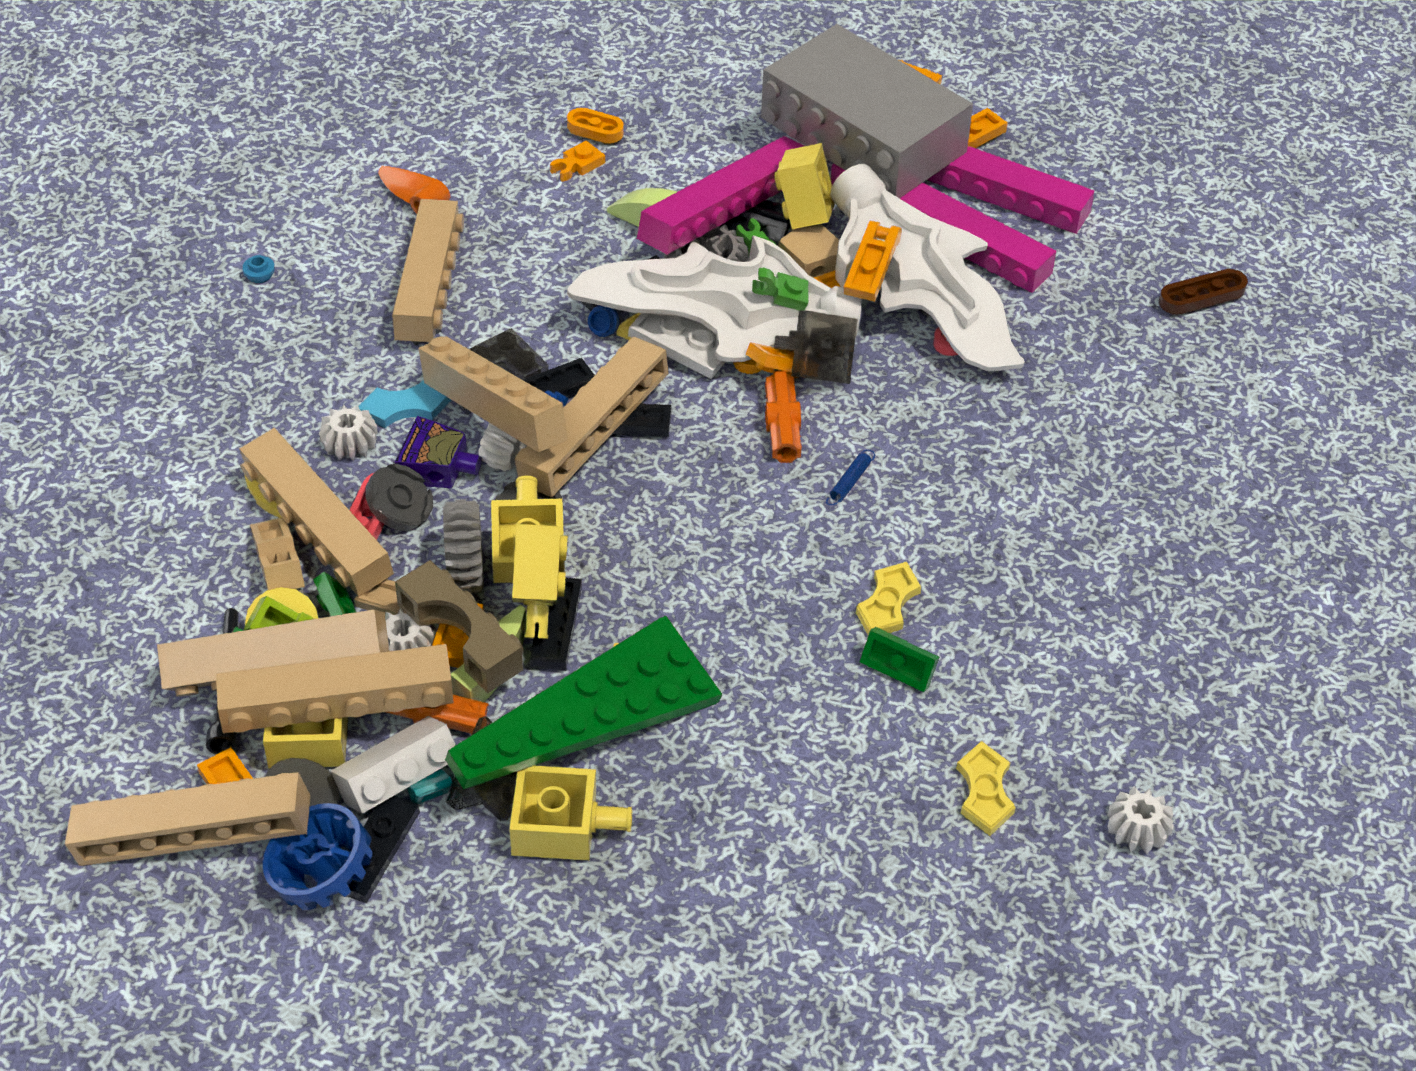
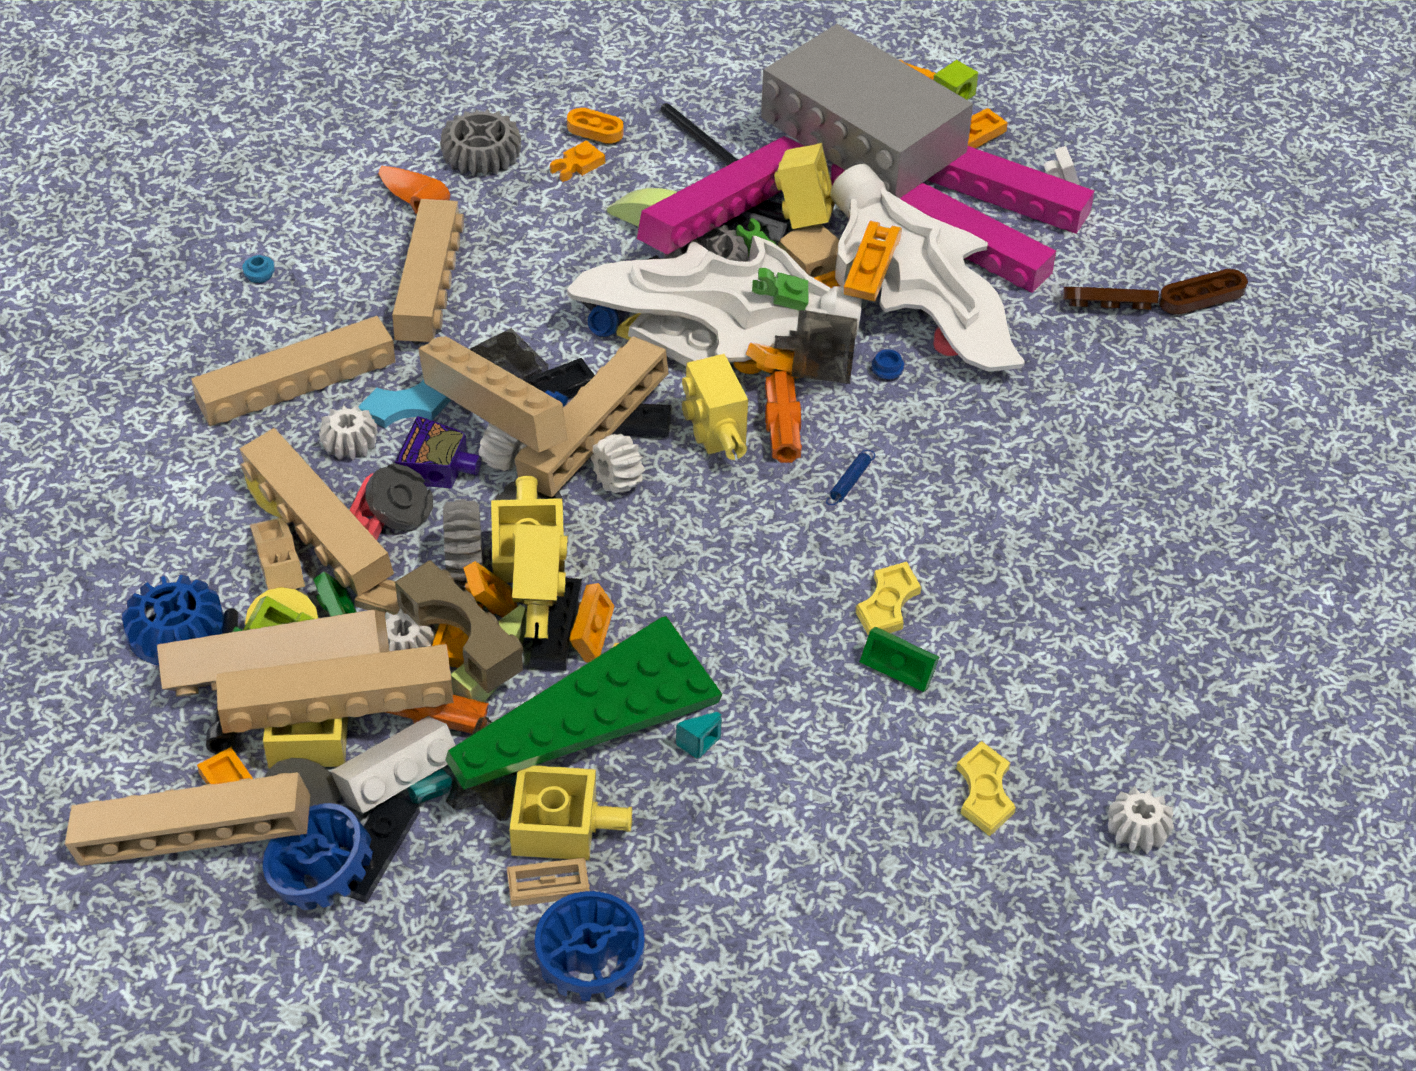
(173, 615): none -> blue gear
(293, 370): none -> tan brick
(480, 142): none -> light grey gear
(489, 589): none -> light orange plate
(548, 887): none -> tan tile
(582, 935): none -> blue gear
(592, 622): none -> light orange plate
(617, 463): none -> white gear
(698, 134): none -> black piece
(699, 733): none -> teal slope
(716, 405): none -> light yellow brick
(887, 364): none -> blue plate
(958, 79): none -> lime brick
(1063, 167): none -> white tile
(1111, 297): none -> reddish brown plate

